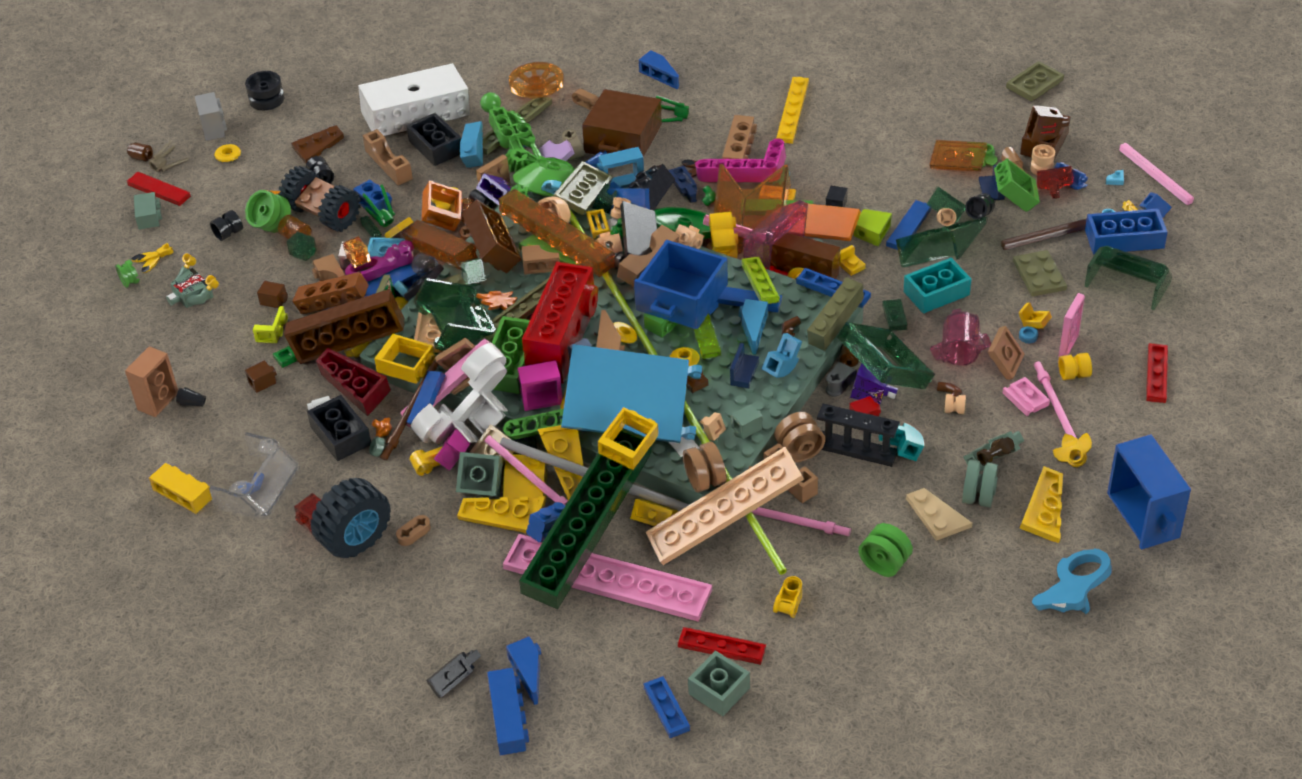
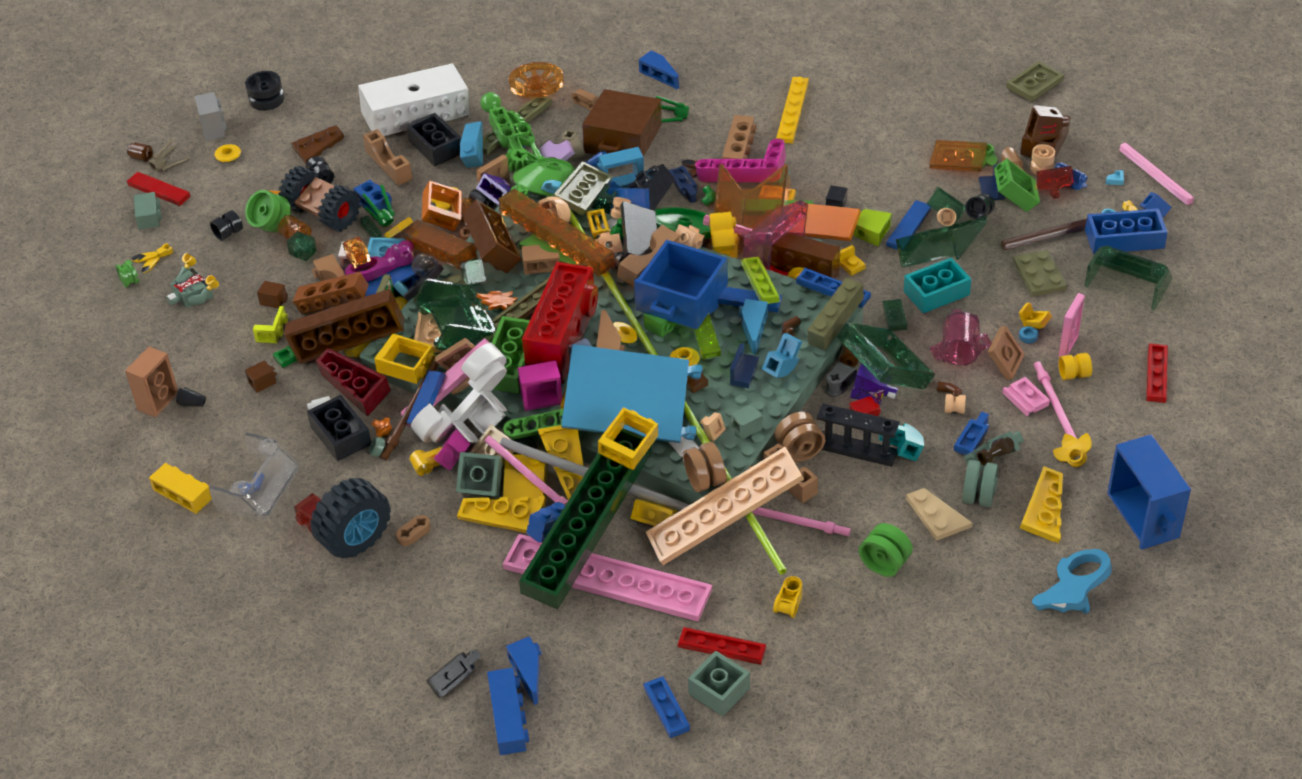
(972, 434): none -> blue hinge

